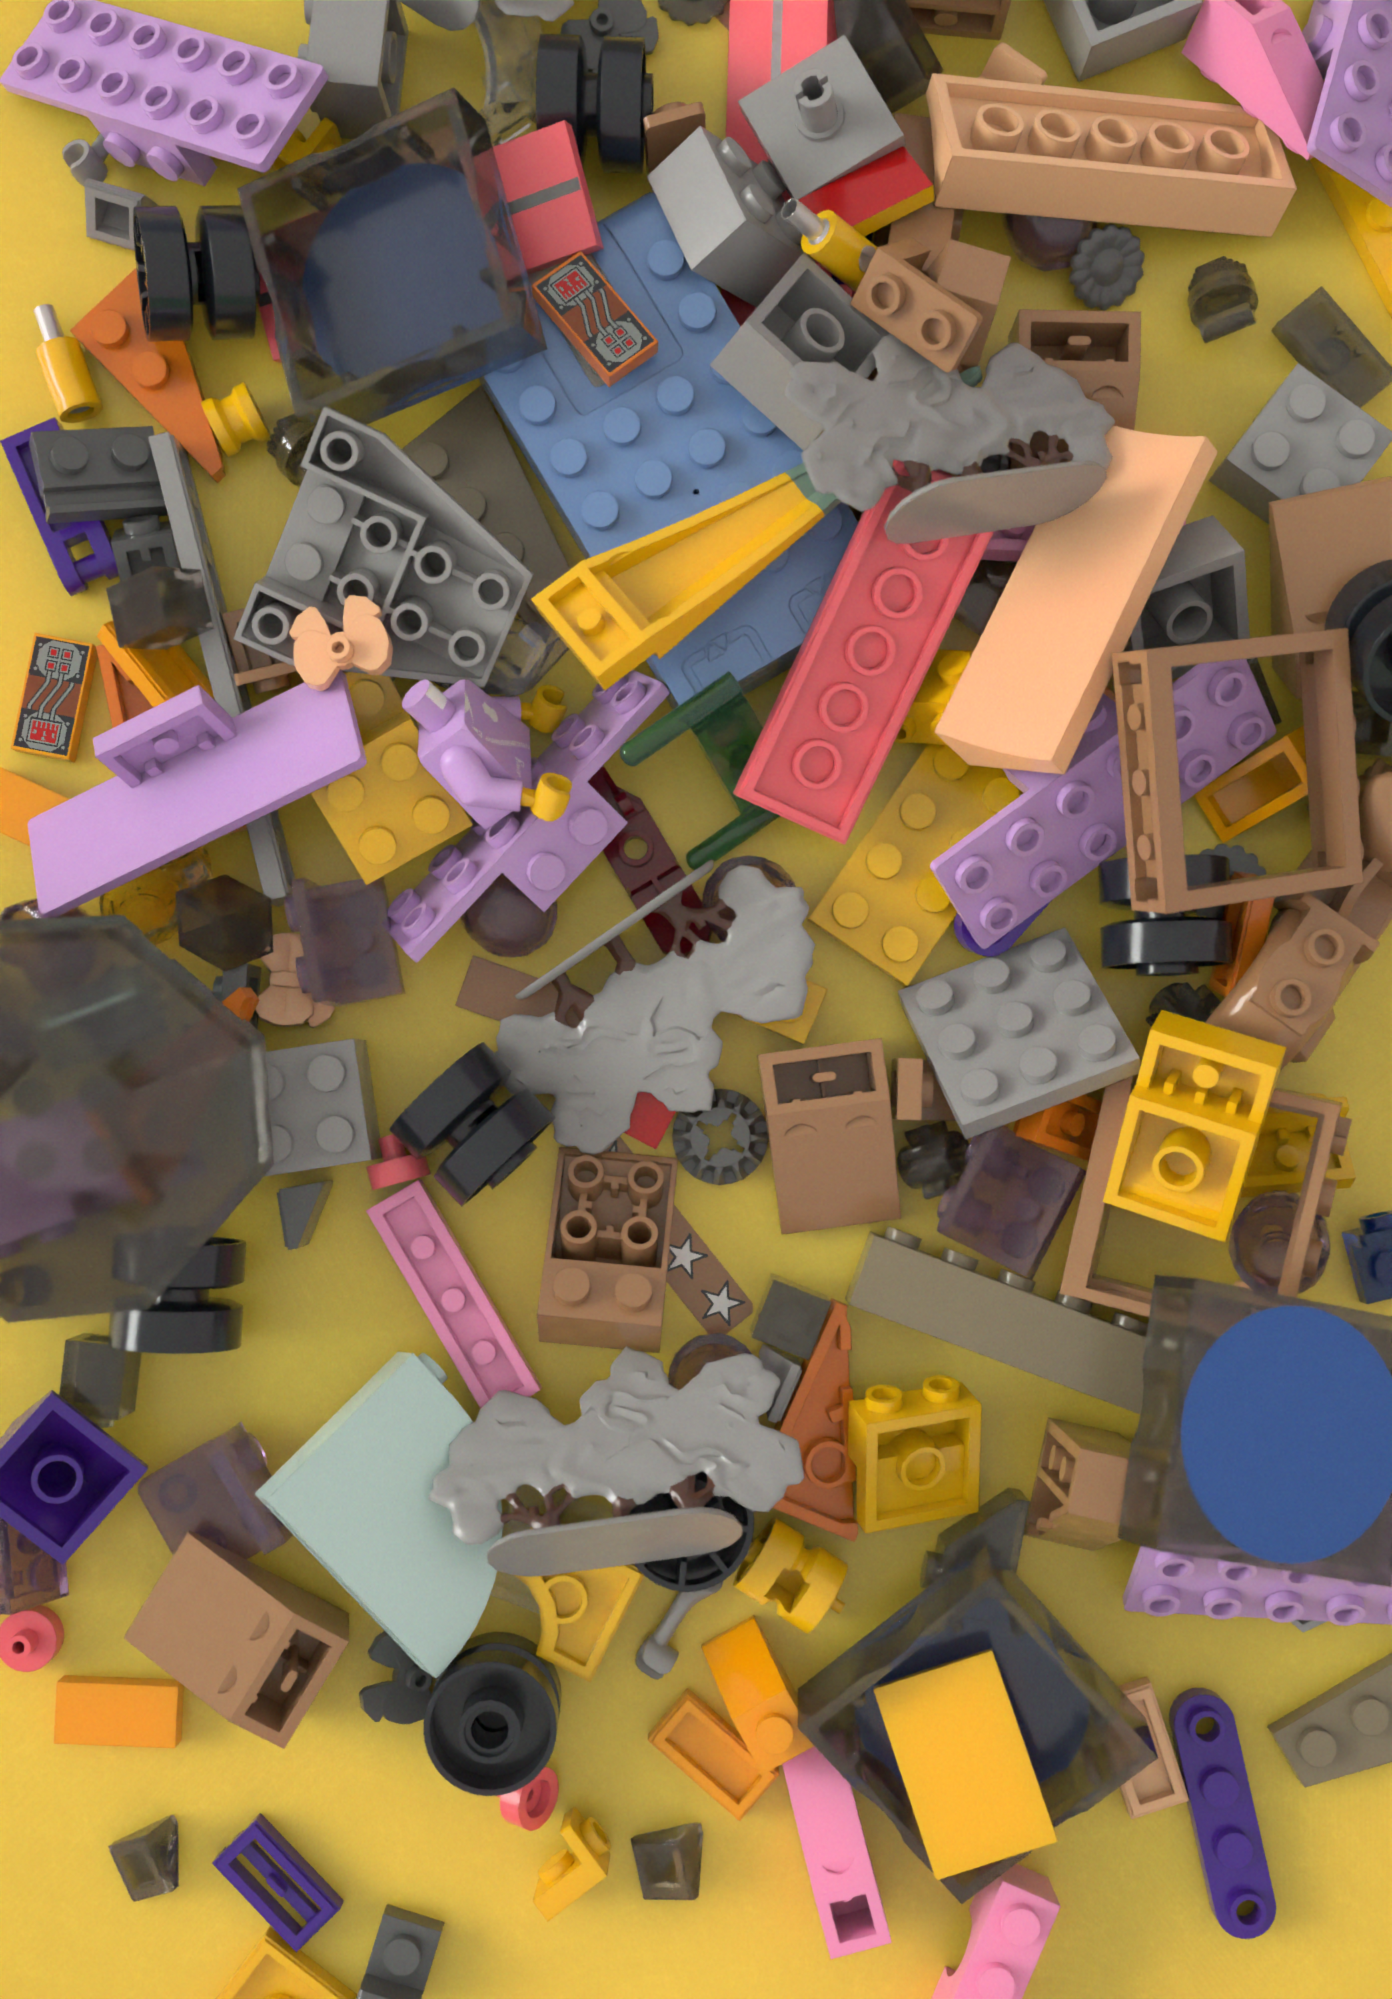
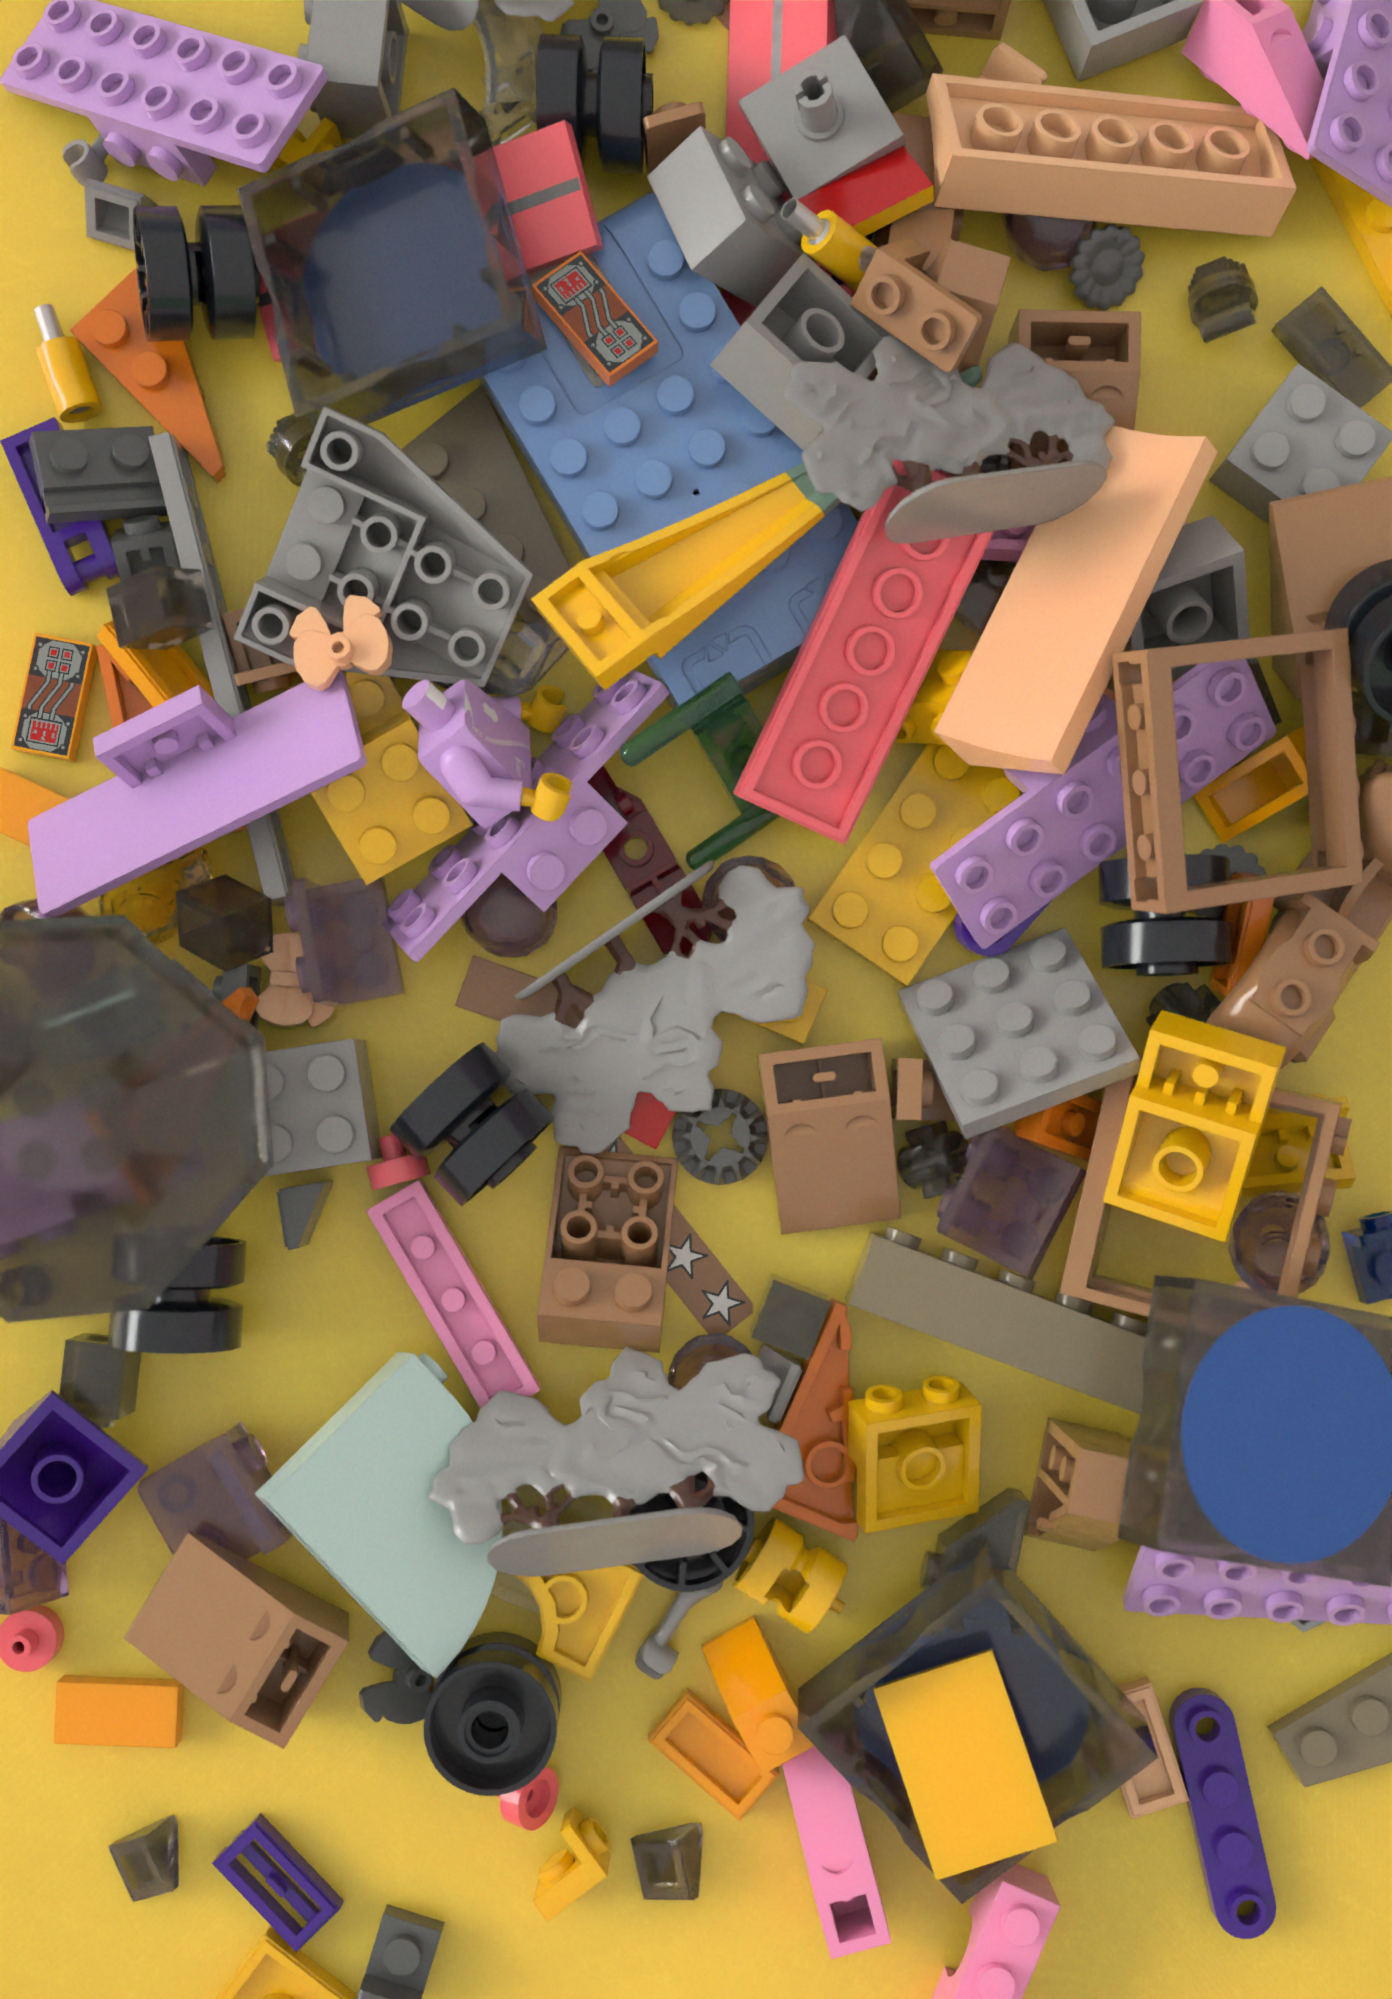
(236, 419): yellow wheel -> none

